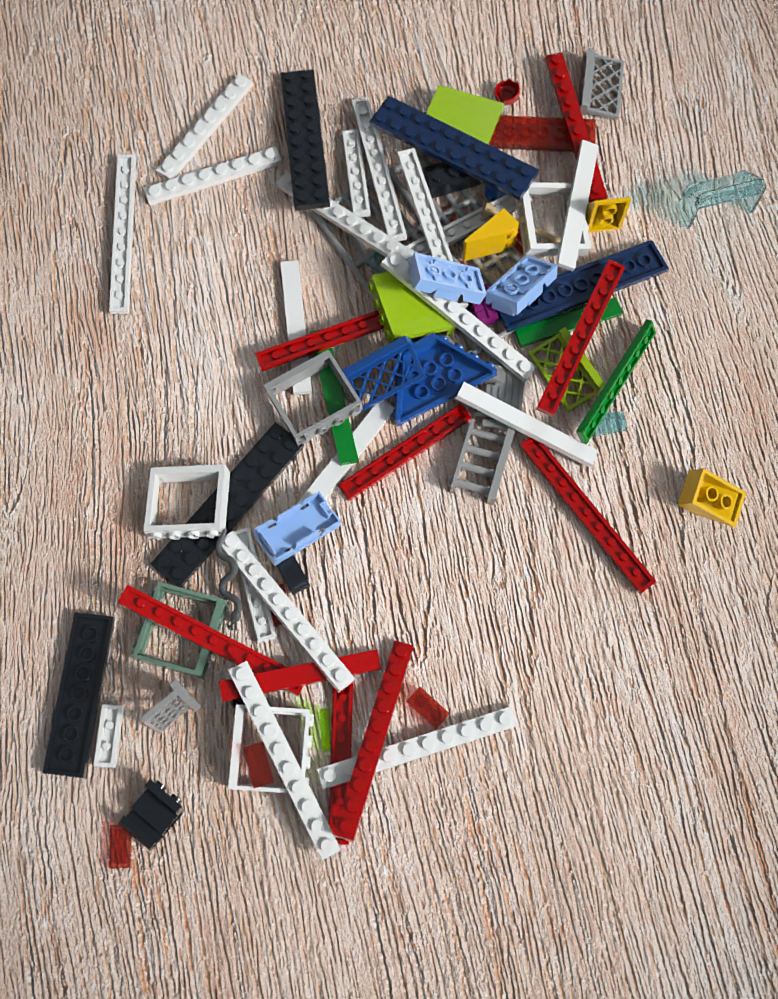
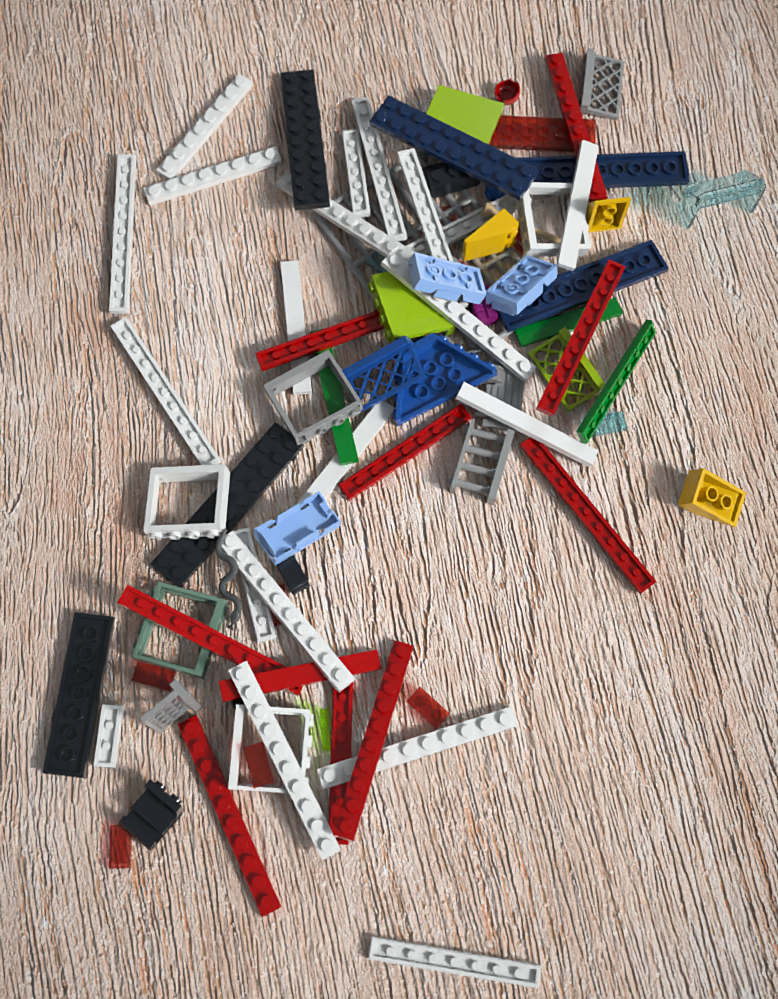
(153, 676): none -> clear red tile
(165, 393): none -> white plate
(230, 816): none -> red plate
(454, 962): none -> white tile
(618, 169): none -> dark blue plate

